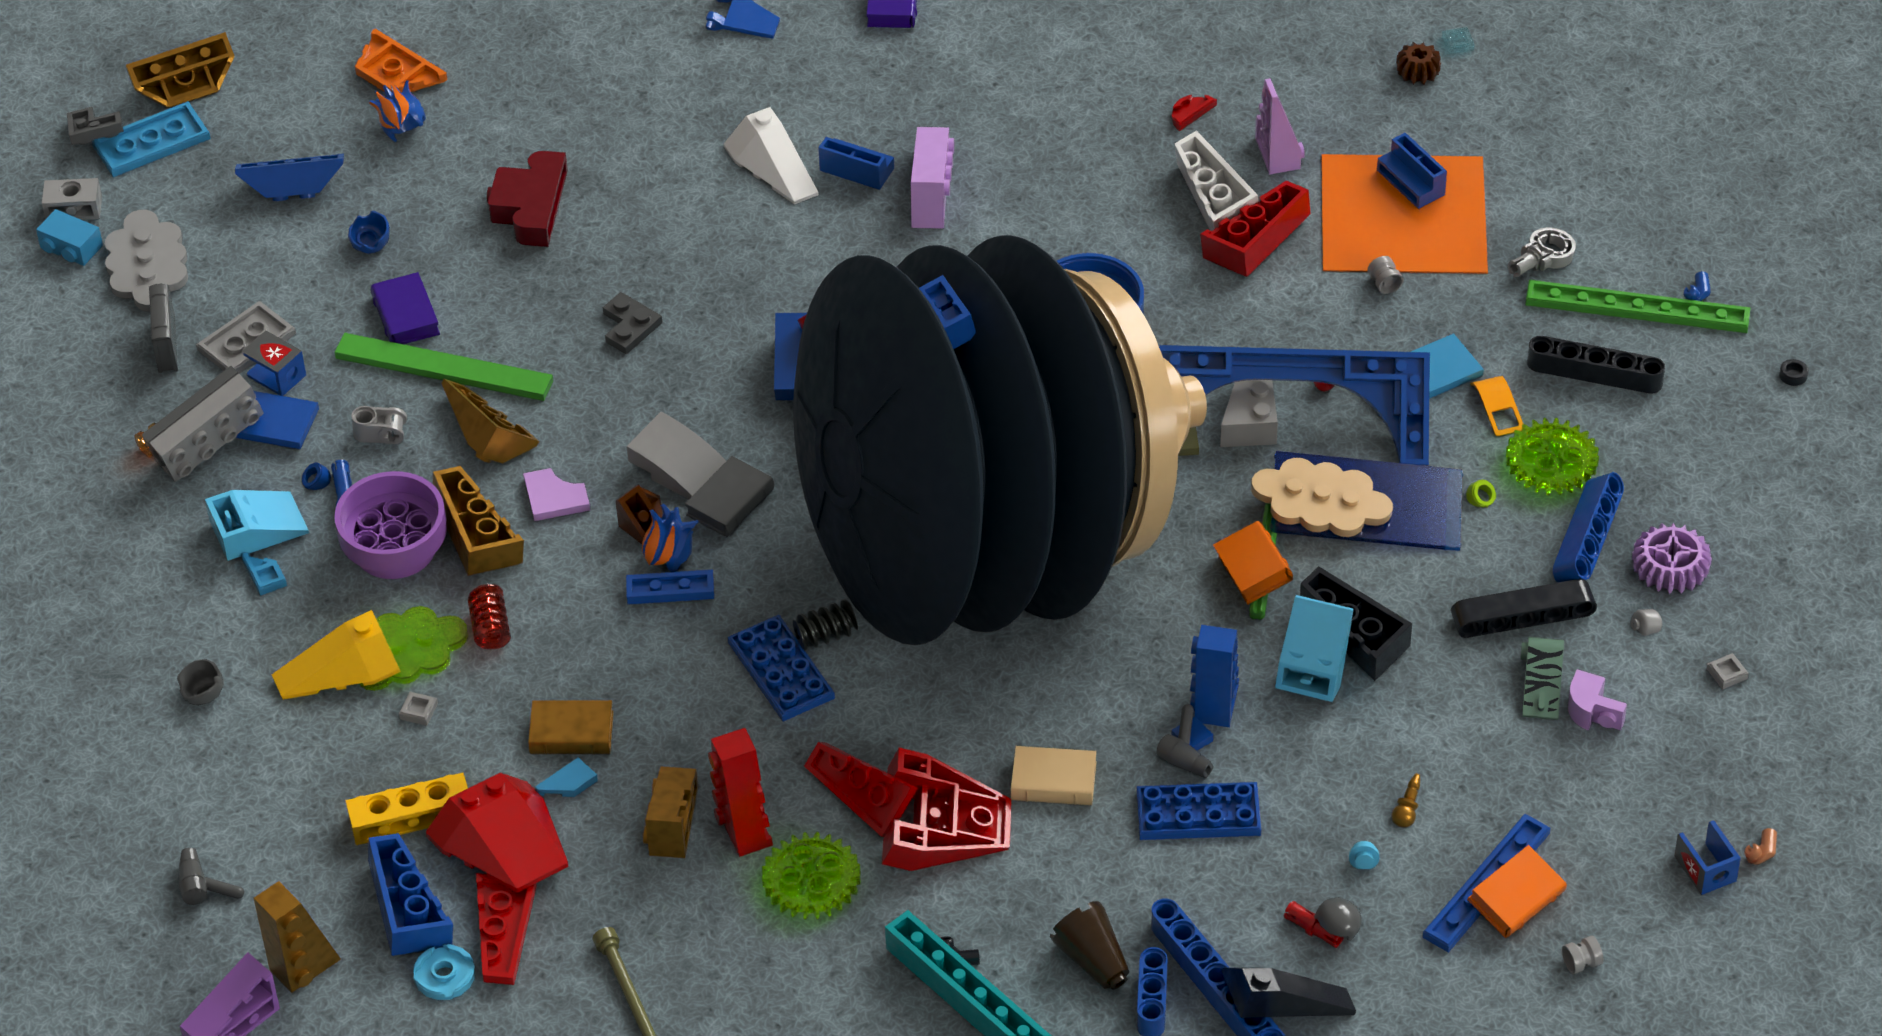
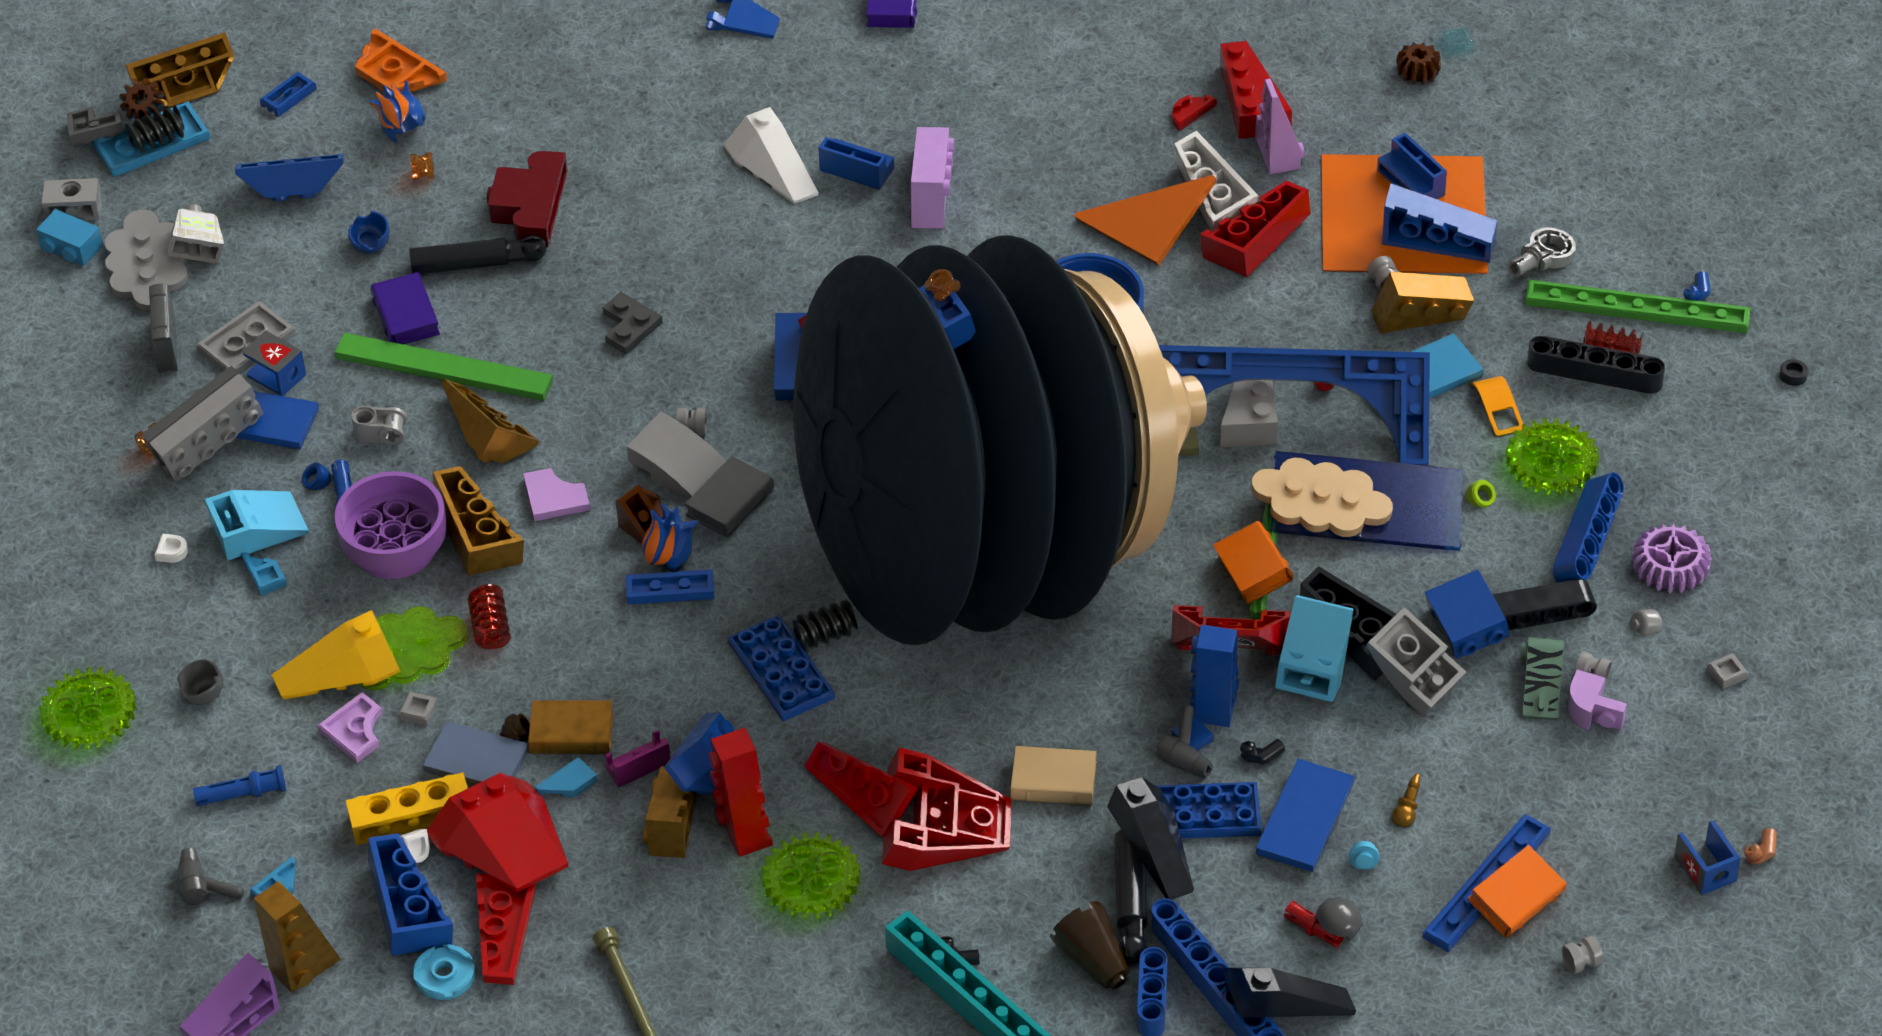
(88, 708): none -> clear neon green gear
(137, 94): none -> reddish brown gear
(155, 128): none -> pearl dark grey piece
(171, 548): none -> white tile
(196, 236): none -> light grey torso
(253, 784): none -> blue pin
(284, 873): none -> dark azure tile
(291, 95): none -> blue tile
(352, 727): none -> lavender tile
(417, 844): none -> white tile
(422, 166): none -> clear orange wheel
(474, 753): none -> sand blue tile
(475, 254): none -> black piece
(515, 727): none -> dark brown plate
(638, 761): none -> magenta hinge
(690, 763): none -> blue wedge
(695, 420): none -> light grey wheel
(942, 284): none -> clear orange plate
(1130, 899): none -> black piece
(1149, 221): none -> orange tile
(1153, 833): none -> black wedge
(1244, 84): none -> red wedge
(1261, 634): none -> red wedge
(1261, 755): none -> black arm
(1305, 815): none -> blue tile
(1415, 661): none -> light grey slope
(1420, 301): none -> pearl gold wedge
(1436, 226): none -> blue wedge
(1467, 613): none -> blue panel
(1593, 665): none -> light grey wheel
(1611, 340): none -> clear red piece

